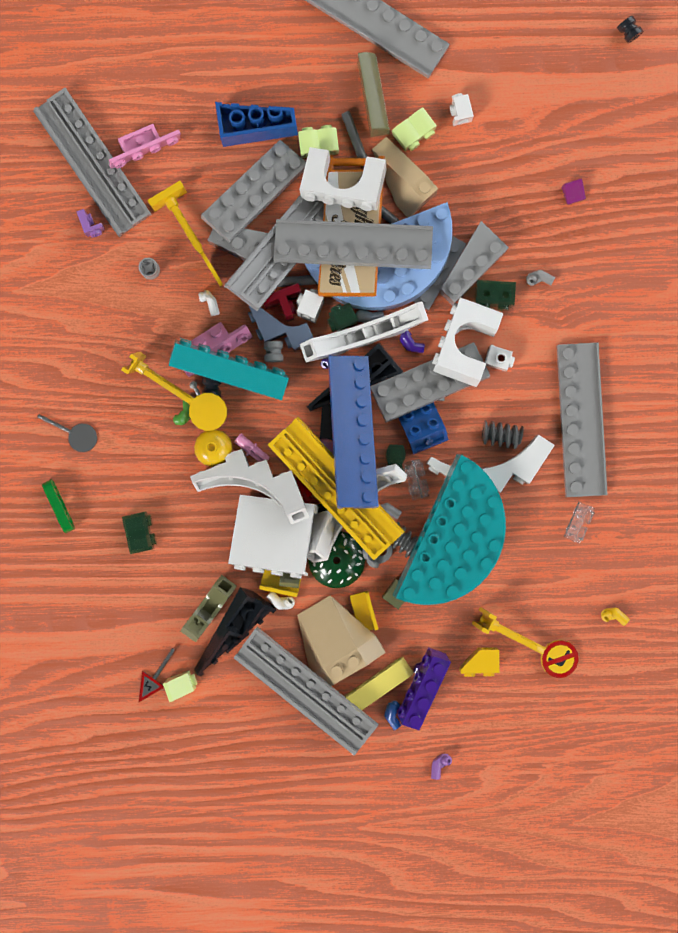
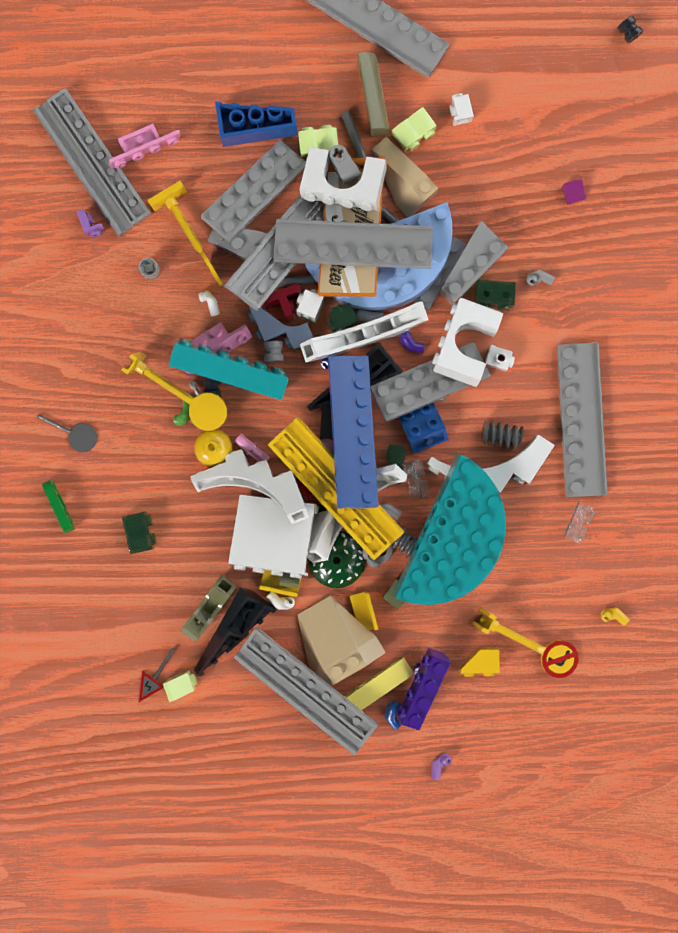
(345, 166): none -> light grey piece

